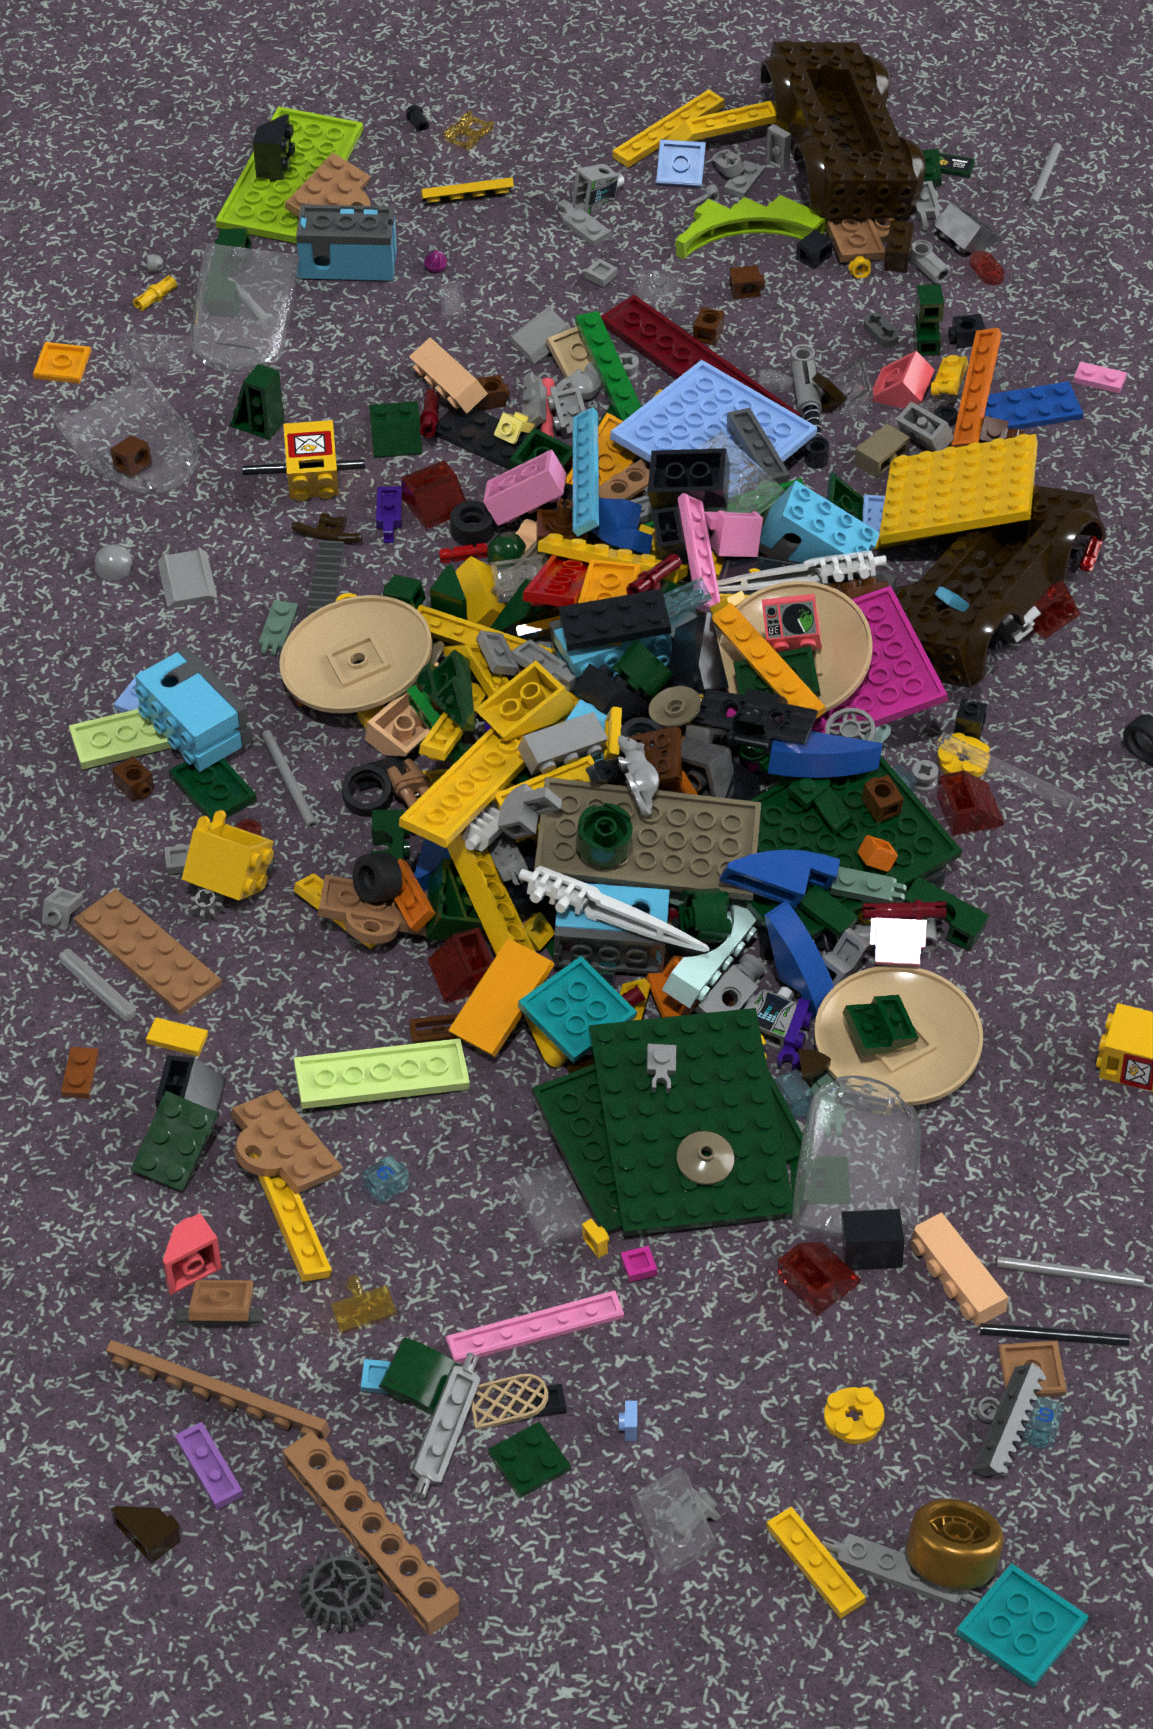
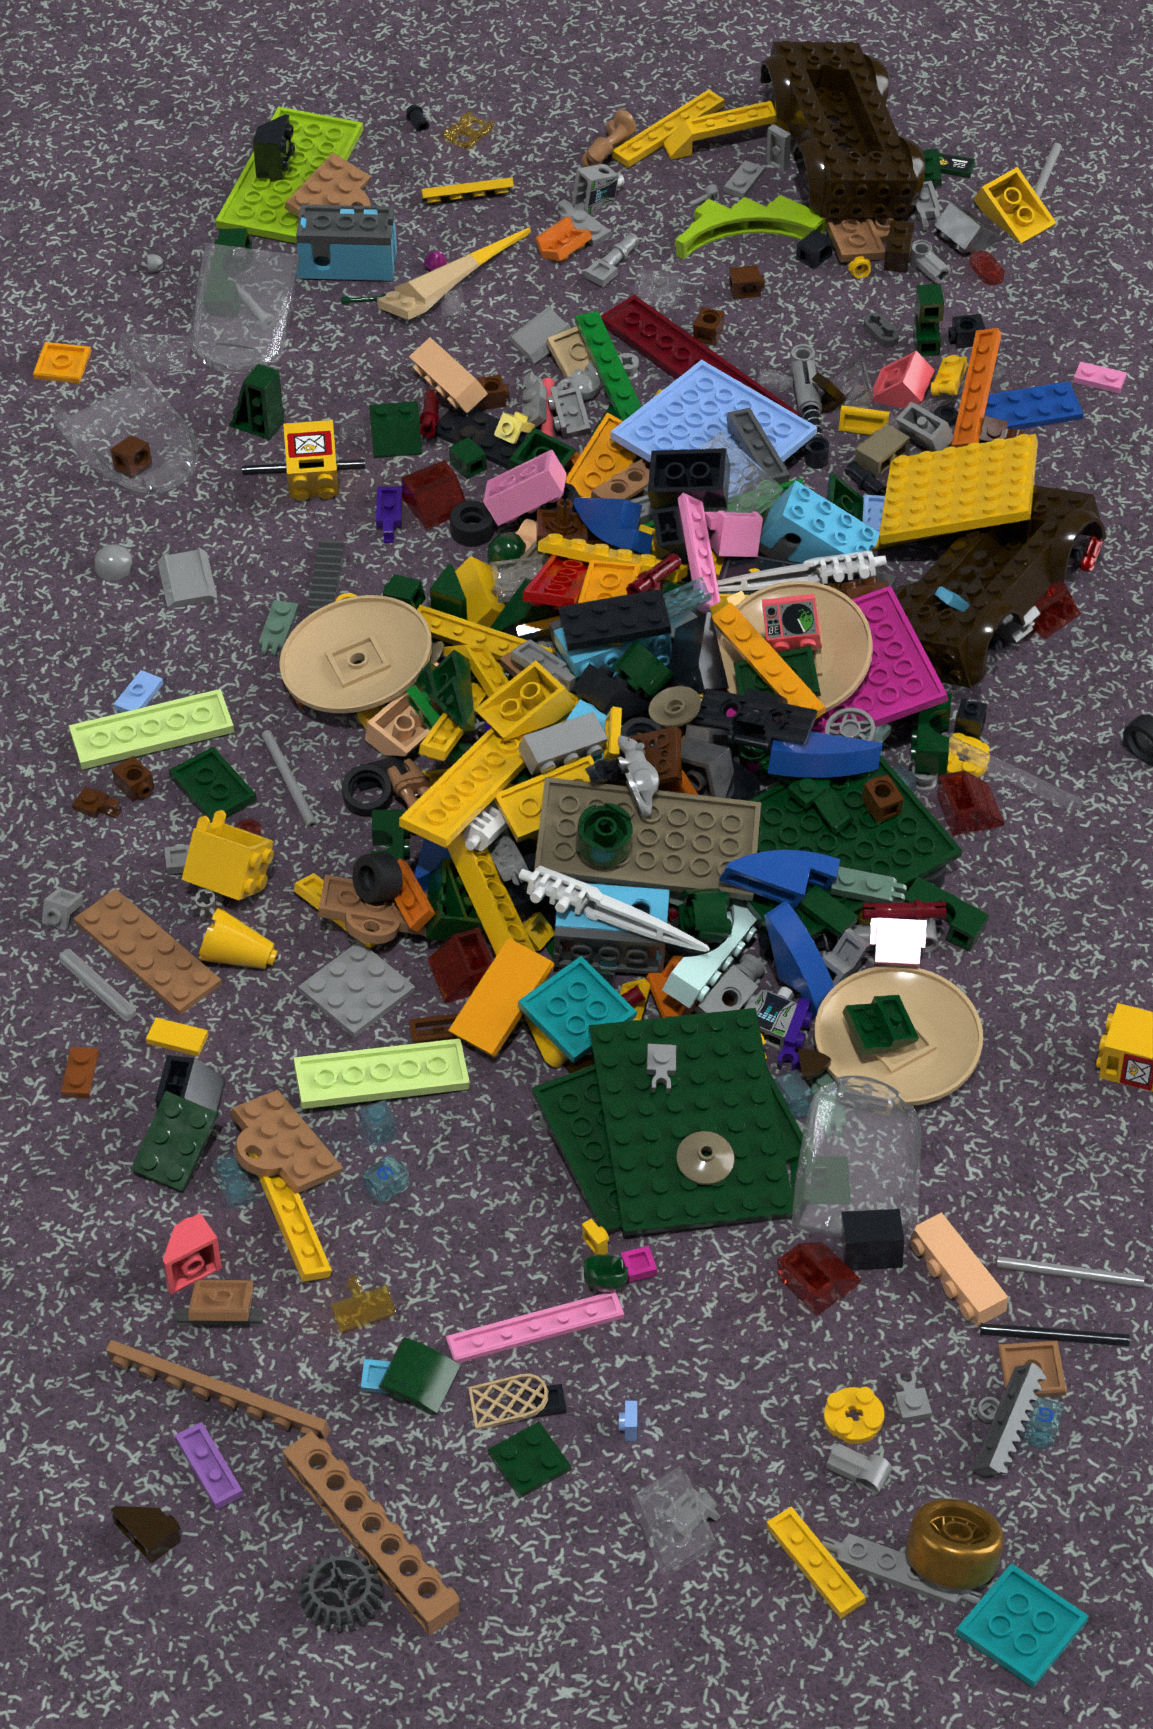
(95, 802): none -> reddish brown plate
(155, 293): yellow pin -> none
(192, 709): medium azure piece -> none
(233, 1182): none -> clear light blue plate
(236, 943): none -> yellow cone
(327, 534): dark brown piece -> none
(346, 300): none -> dark green hinge
(356, 989): none -> light grey plate
(378, 1123): none -> clear light blue brick
(425, 290): none -> tan plate
(445, 1425): light grey plate -> none
(462, 553): red axle -> none
(467, 458): none -> dark green brick
(497, 653): light grey plate -> none
(521, 810): light grey brick -> none
(551, 1204): clear tile -> none
(561, 240): none -> orange bracket
(585, 472): medium azure tile -> none
(605, 1273): none -> dark green hair
(618, 130): none -> medium nougat piece
(621, 250): none -> light grey pin
(681, 163): light blue plate -> none
(728, 163): light grey beam -> none
(862, 420): none -> yellow tile
(865, 479): none -> black pin
(865, 1471): none -> light grey piece
(877, 853): orange slope -> none
(912, 1402): none -> light grey plate
(928, 747): none -> dark green arch
(1014, 206): none -> yellow slope

